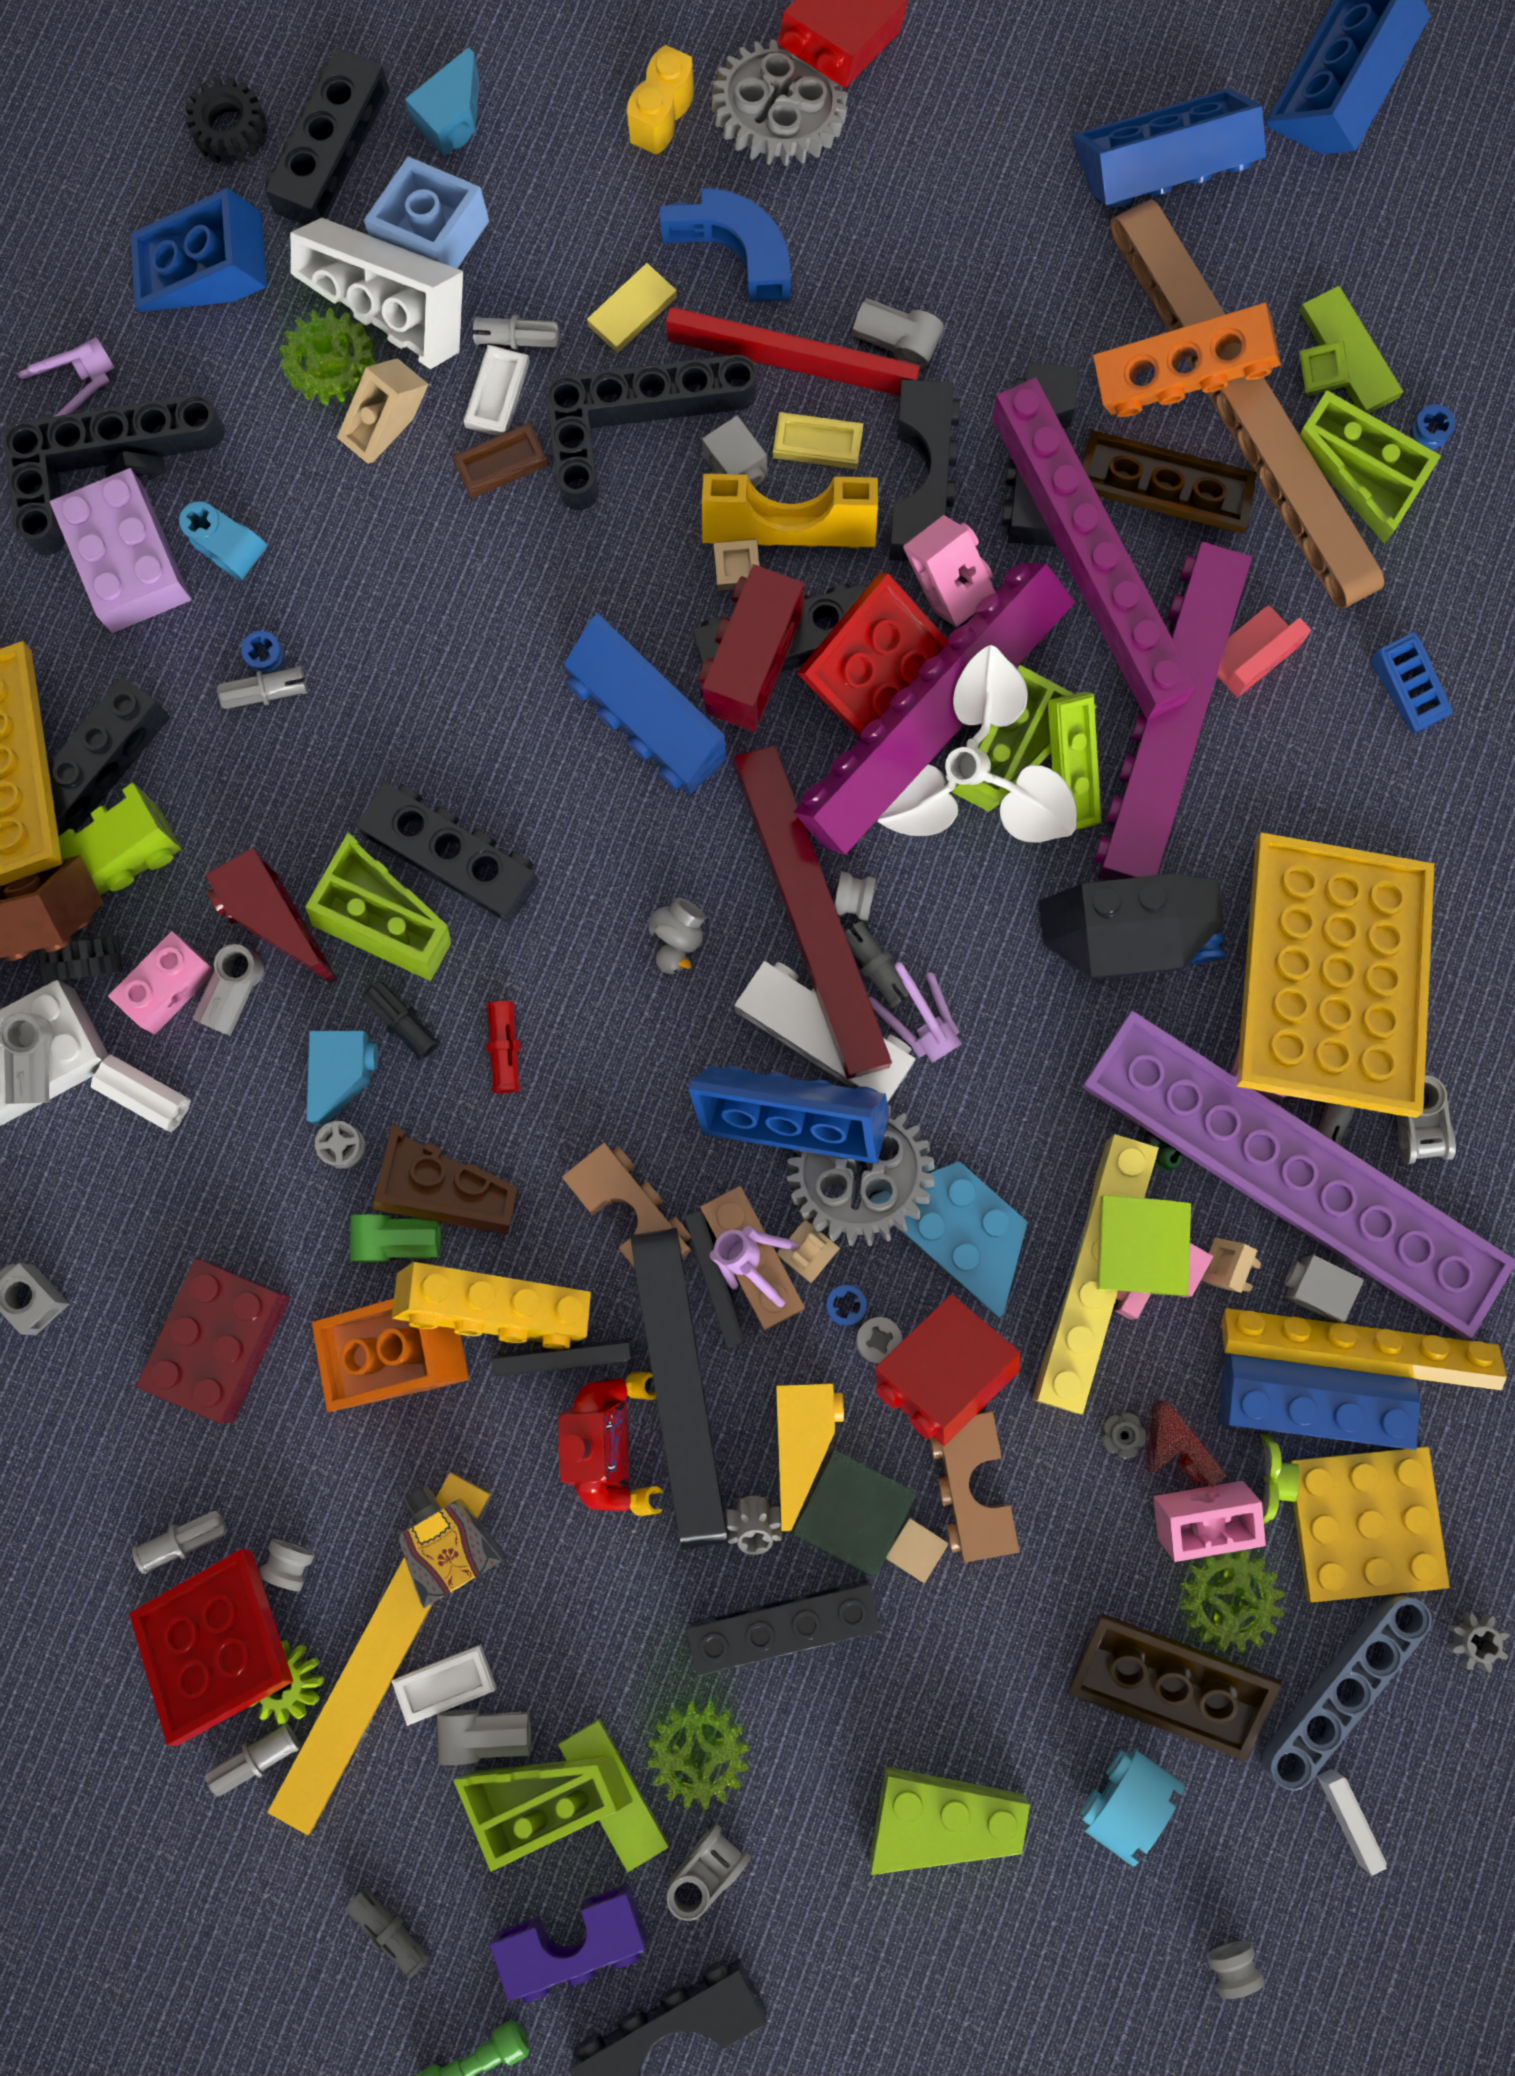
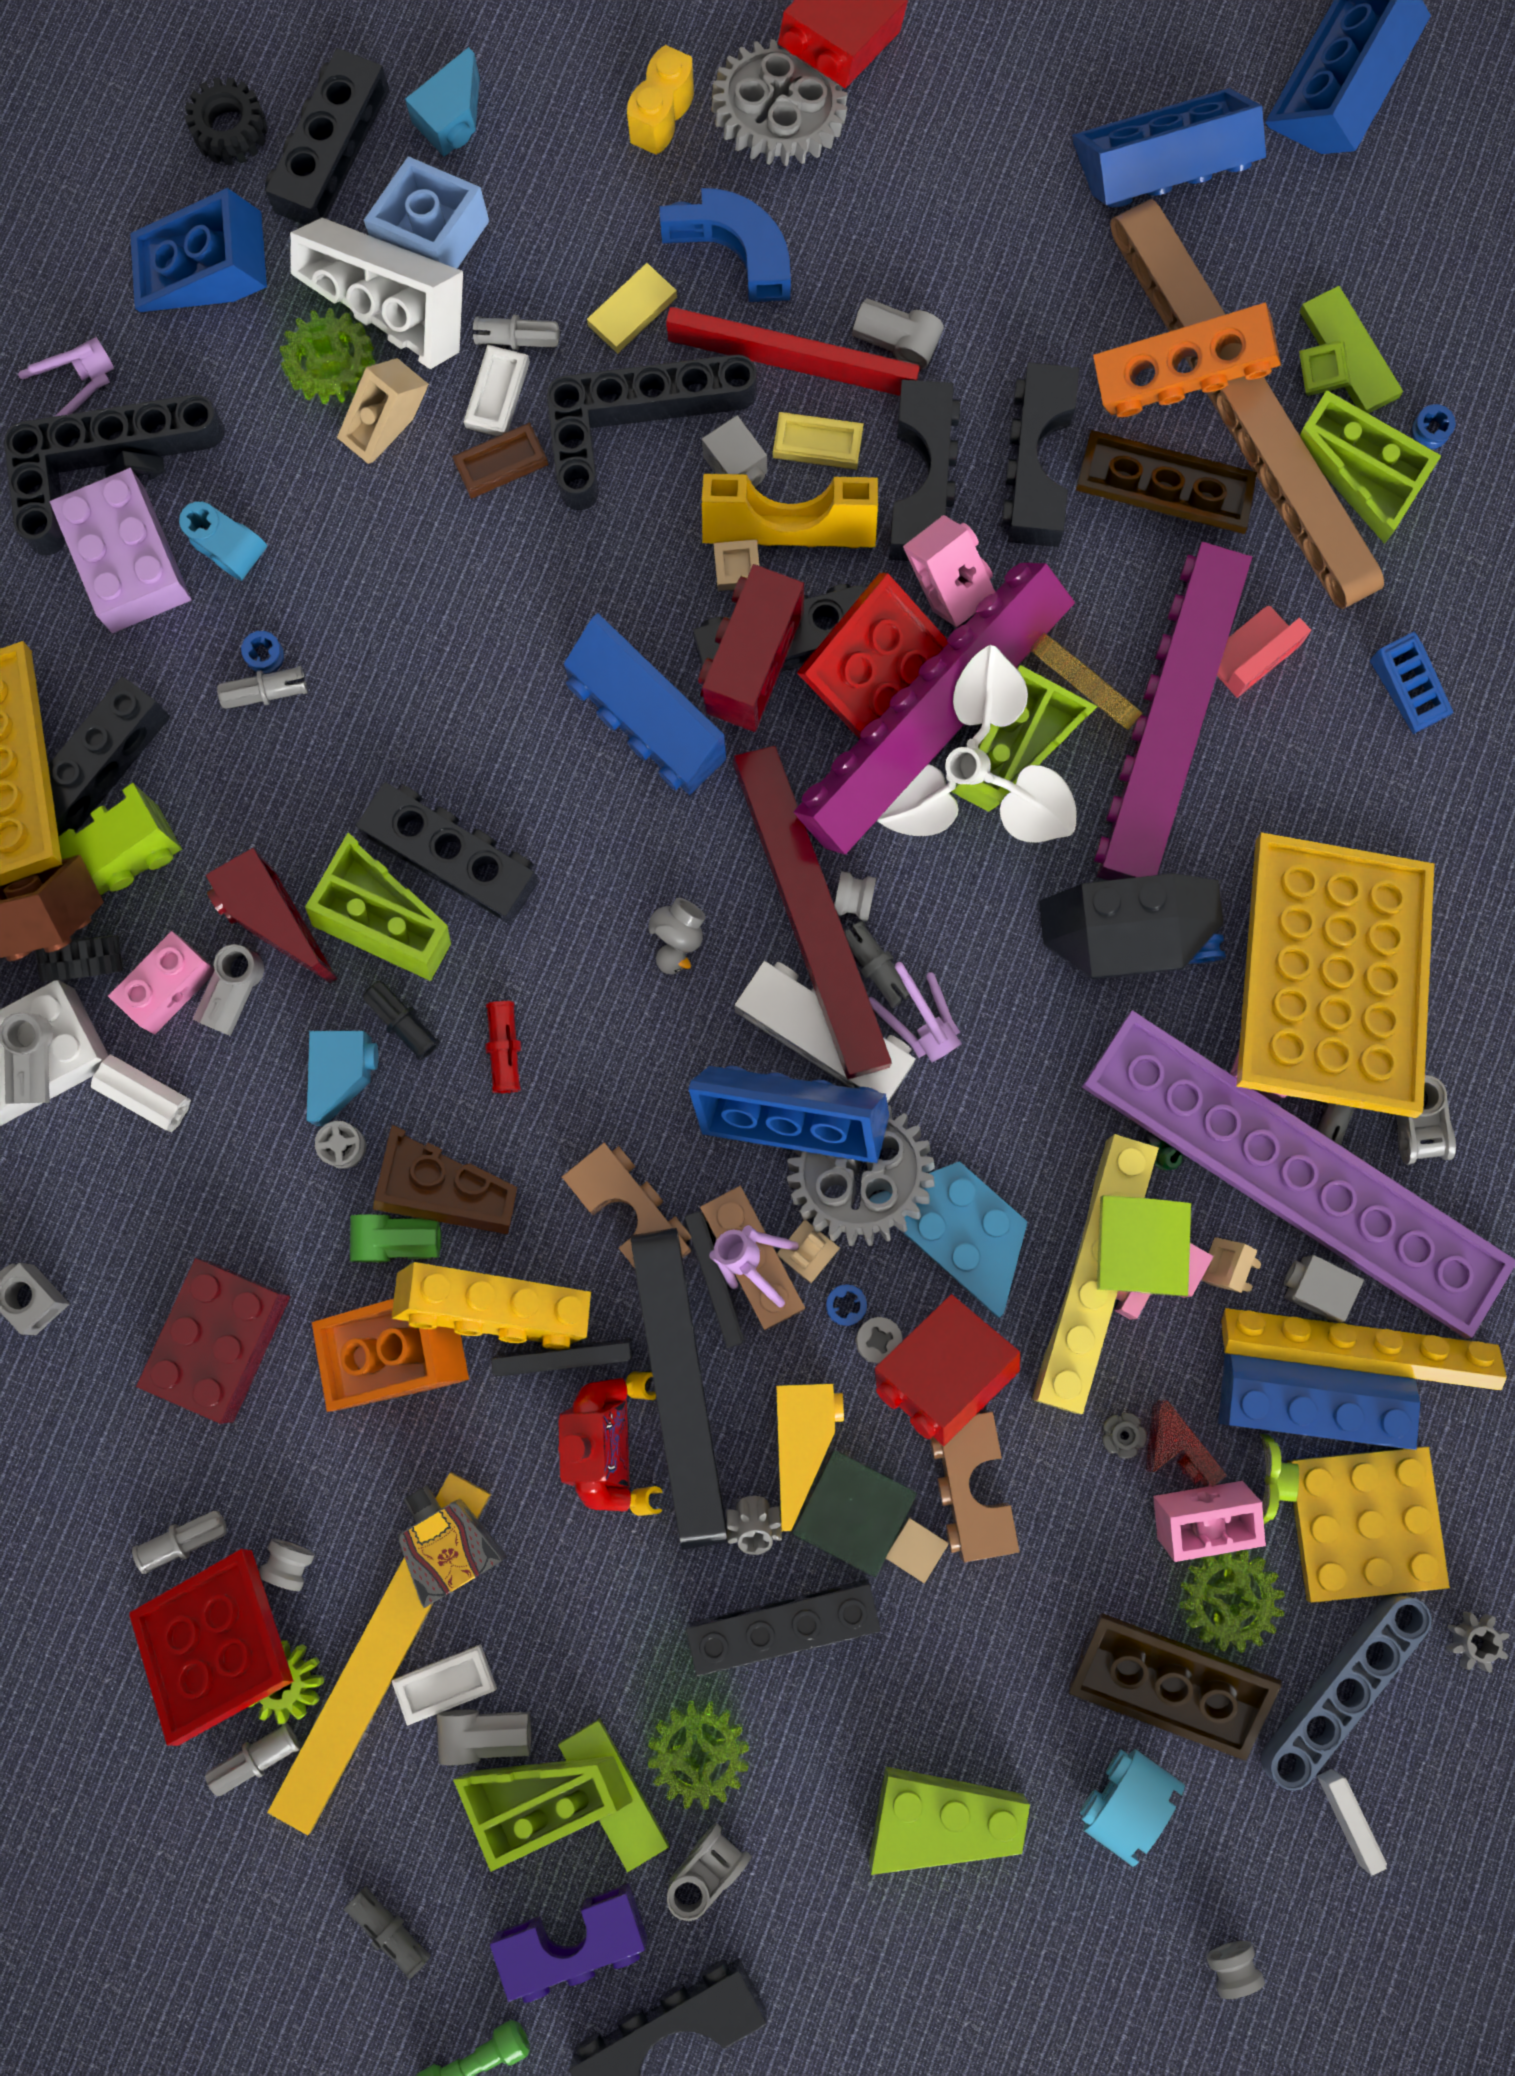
(1075, 752): lime tile -> none
(1086, 681): none -> clear yellow beam
(1092, 549): magenta brick -> none

